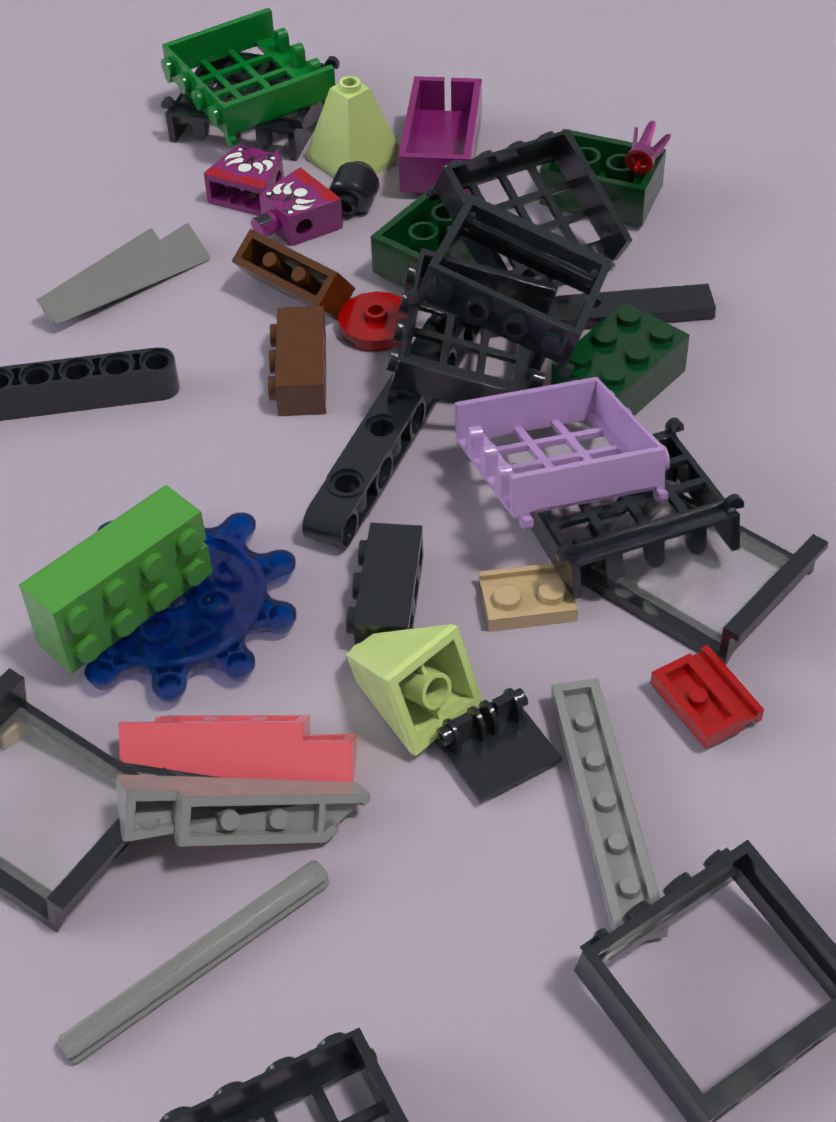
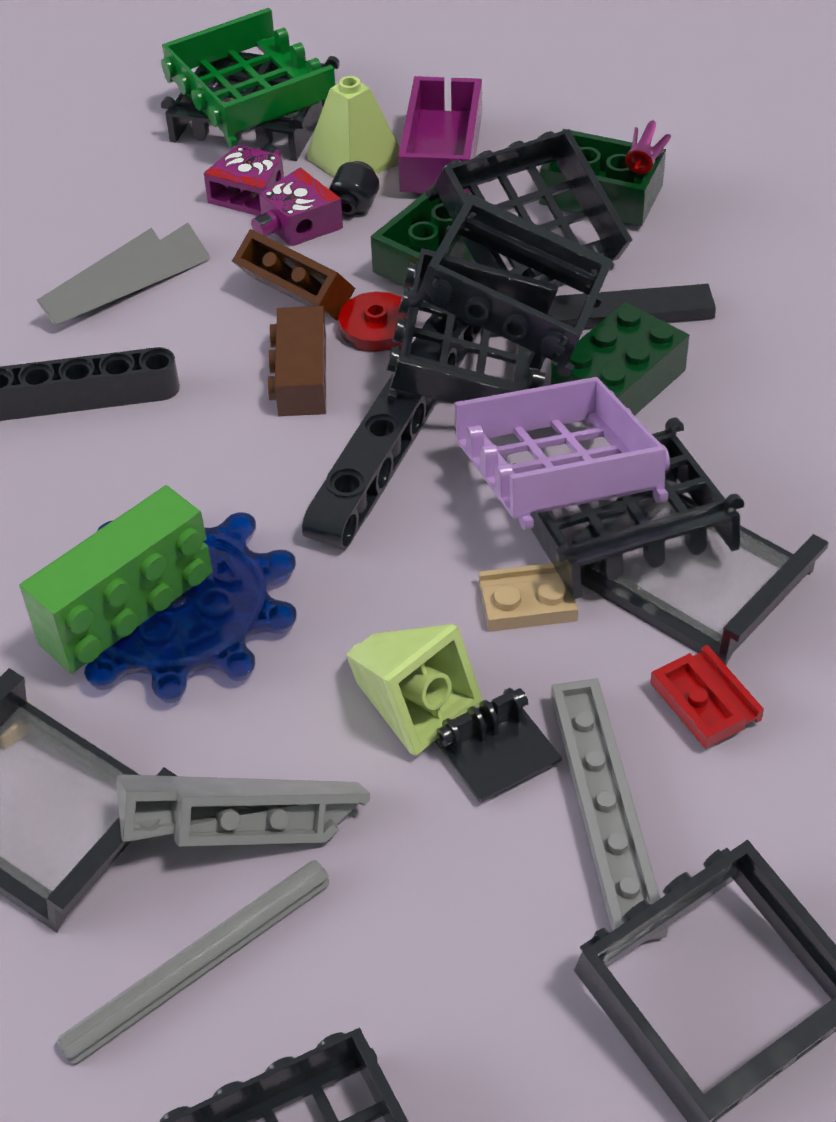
(239, 747): coral wedge -> none
(388, 580): black brick -> none

